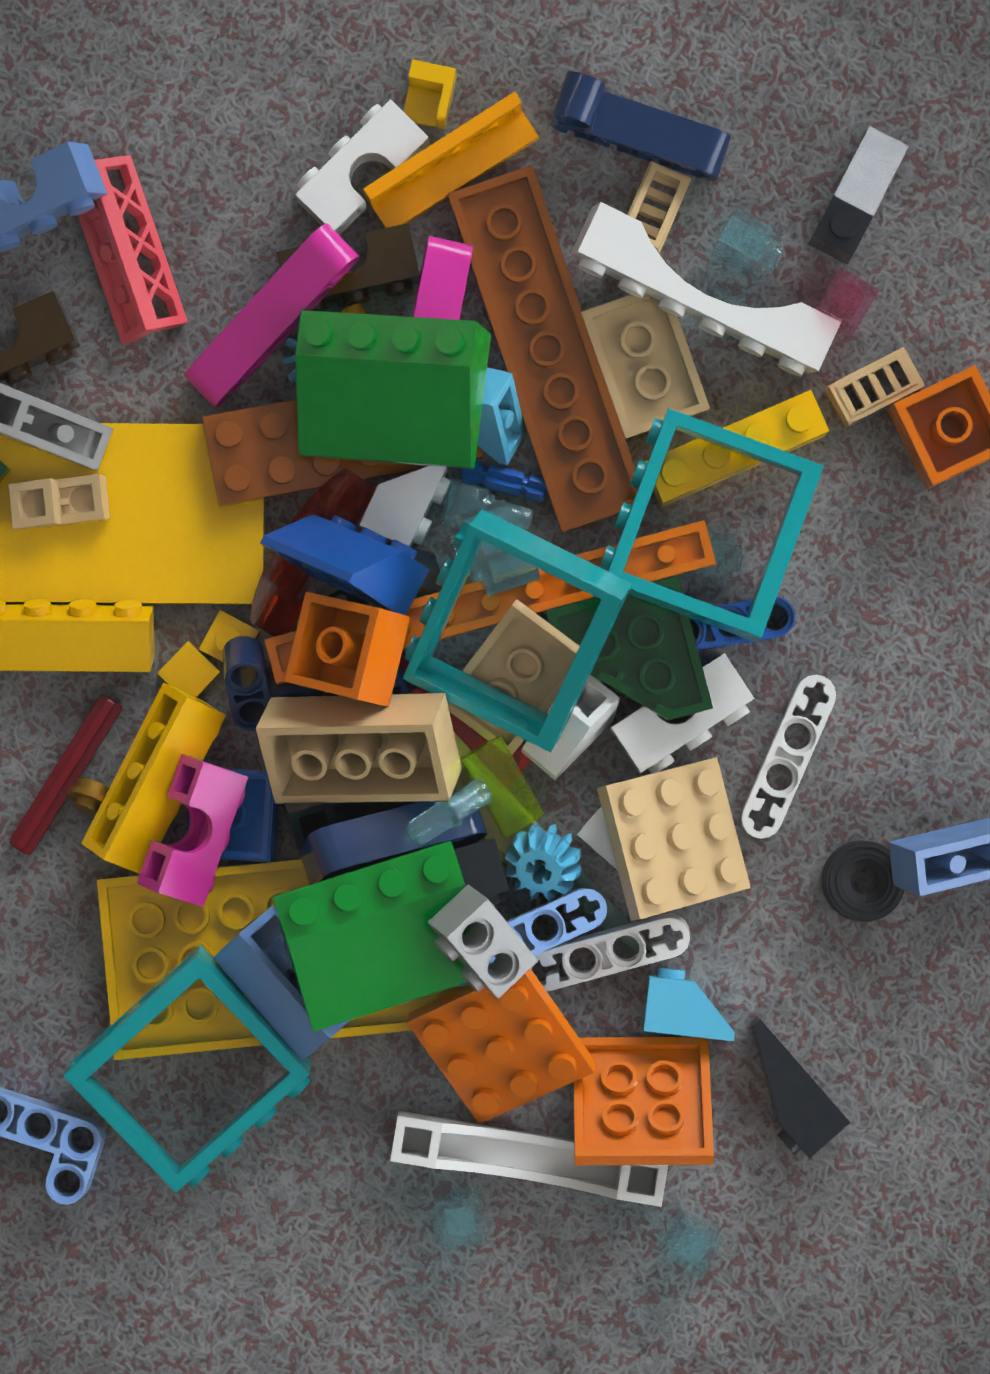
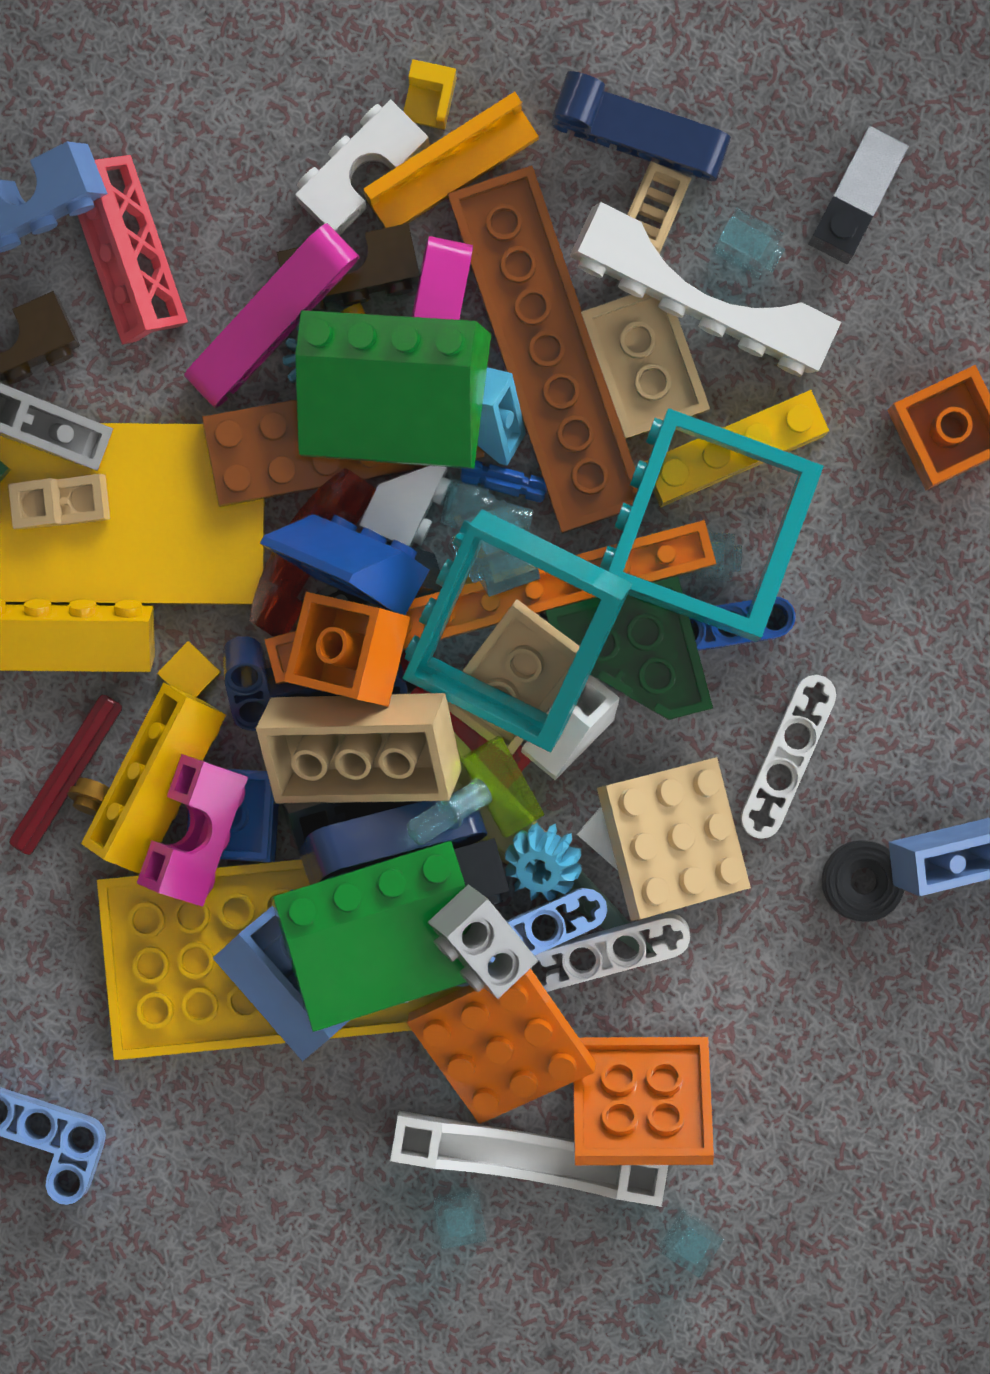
(221, 631): yellow plate -> none
(227, 1140): teal window -> none
(651, 740): white arch -> none
(681, 1008): medium azure slope -> none
(797, 1101): black slope -> none
(844, 406): tan slope -> none
(847, 300): clear pink brick -> none

